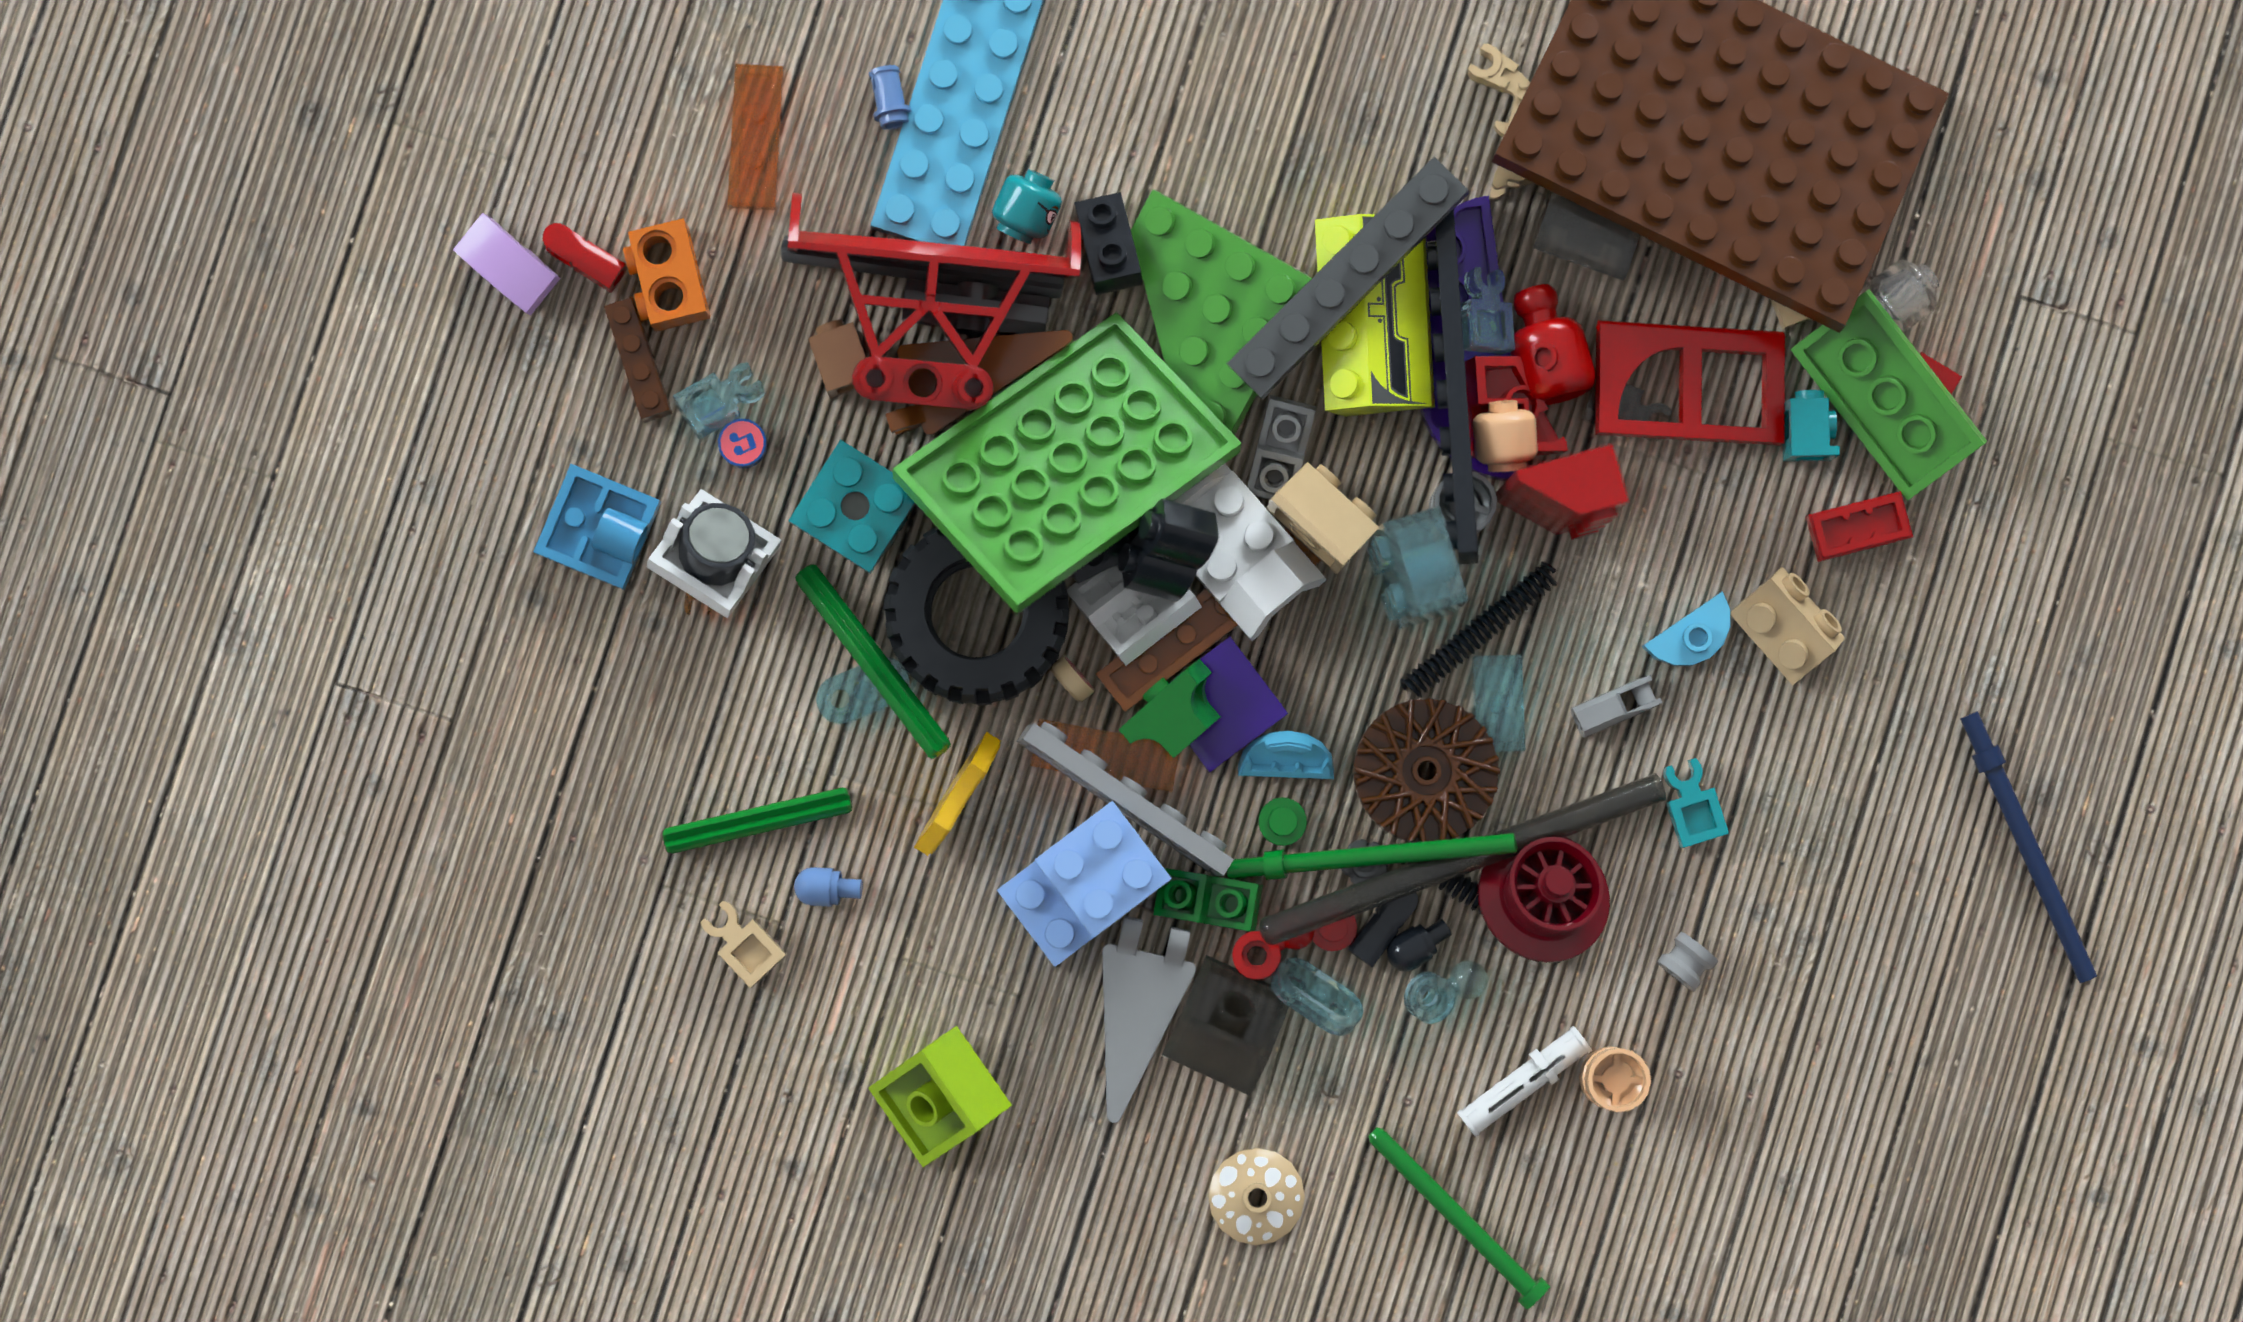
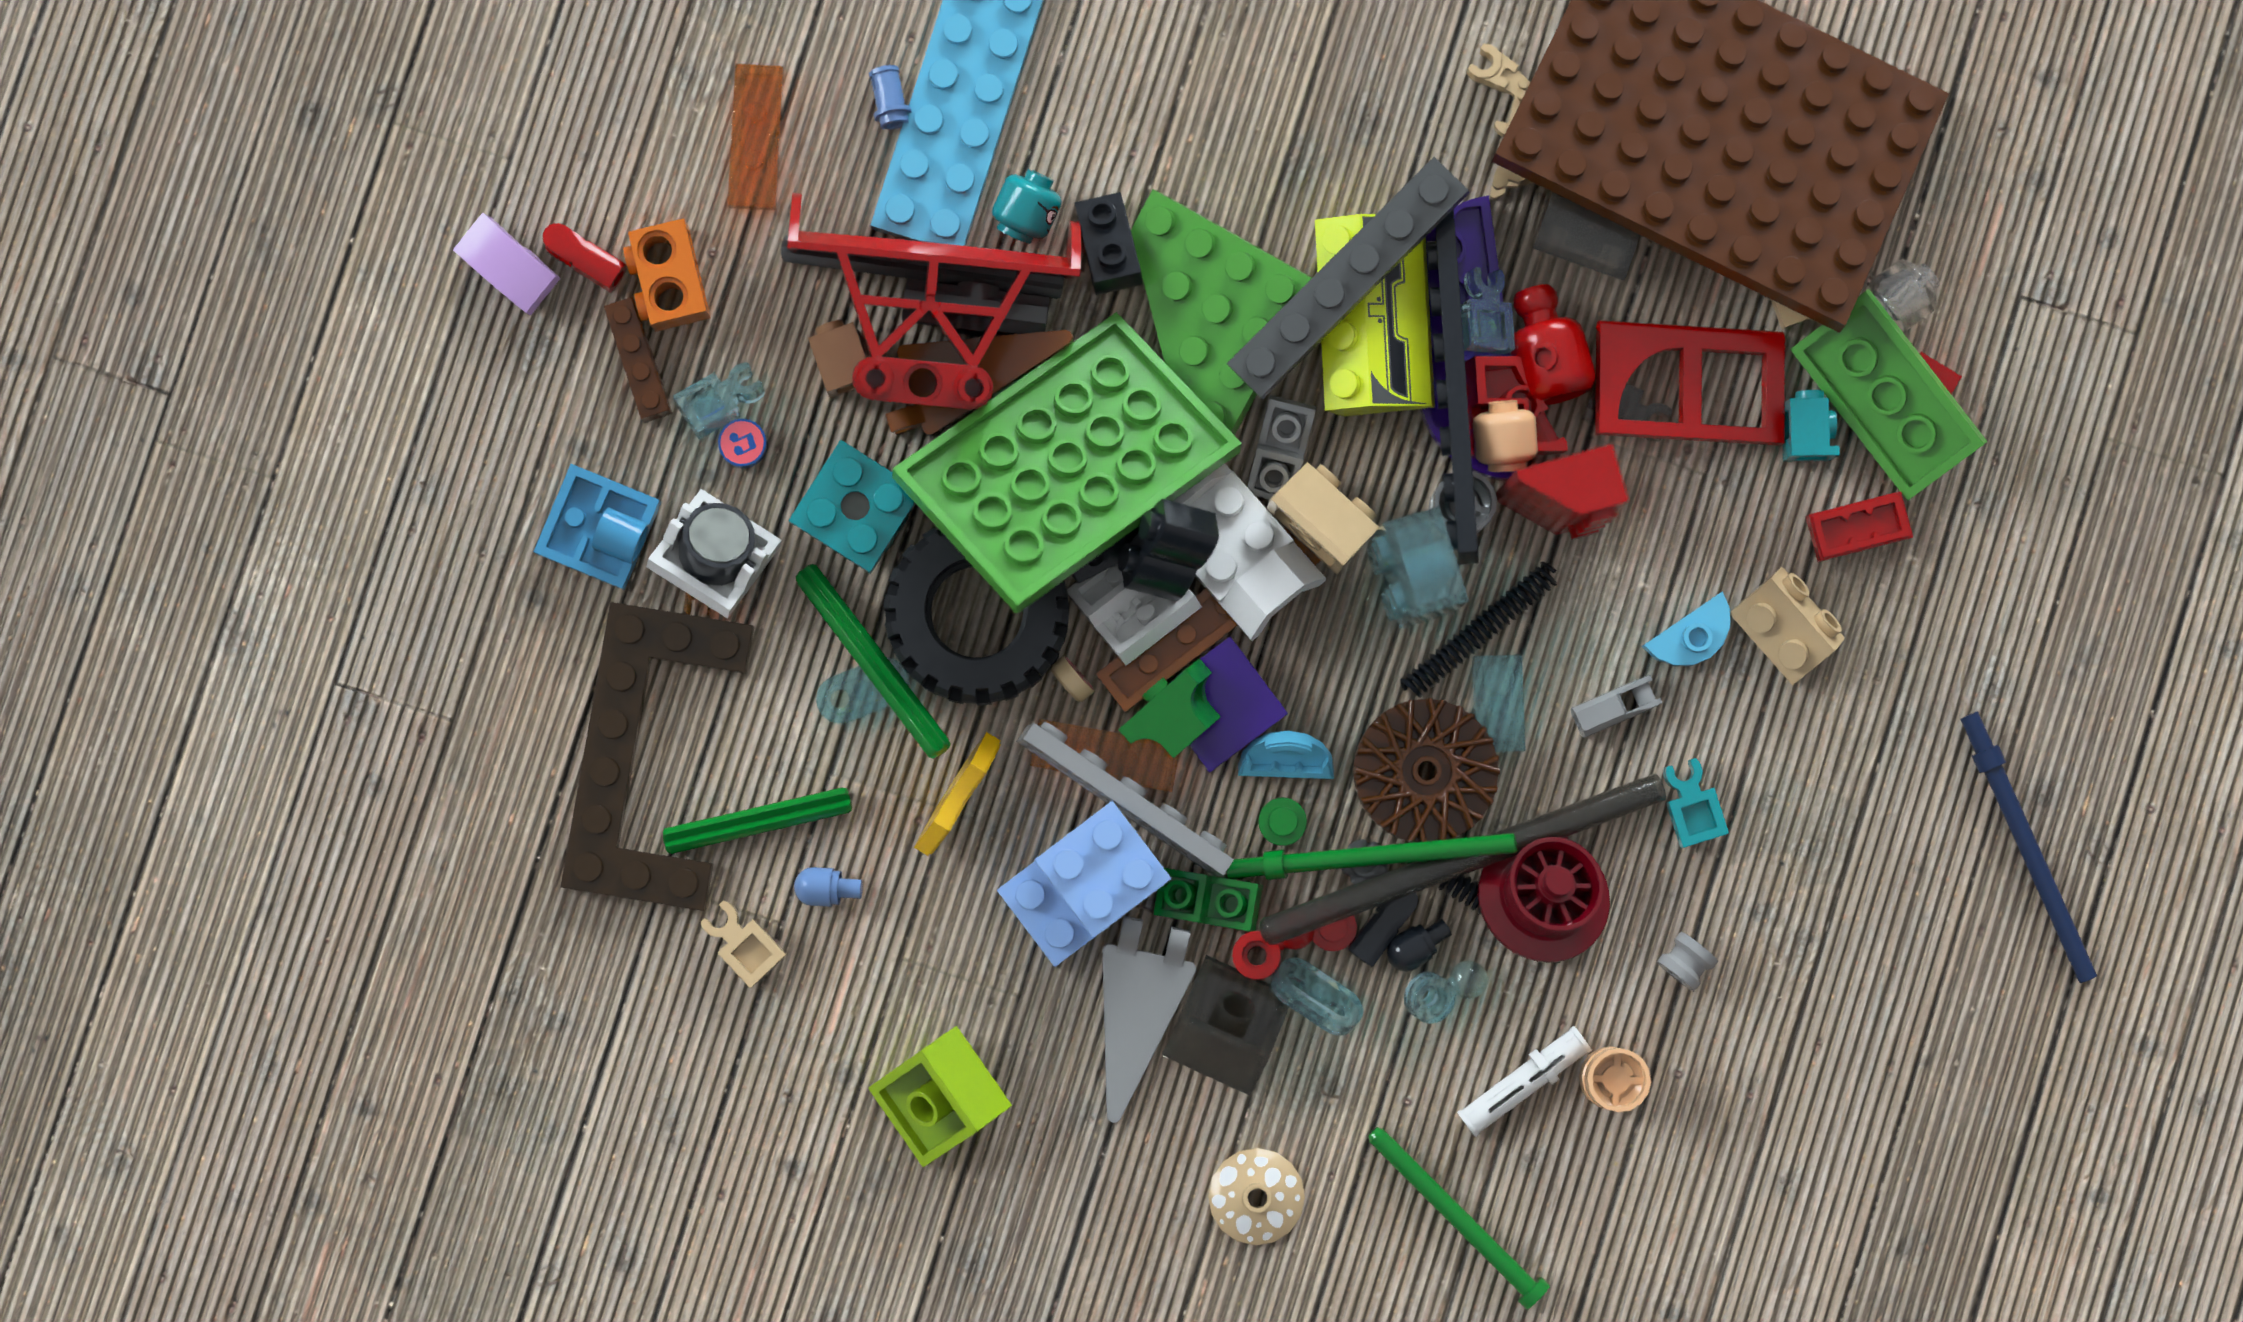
(593, 852): none -> dark brown plate

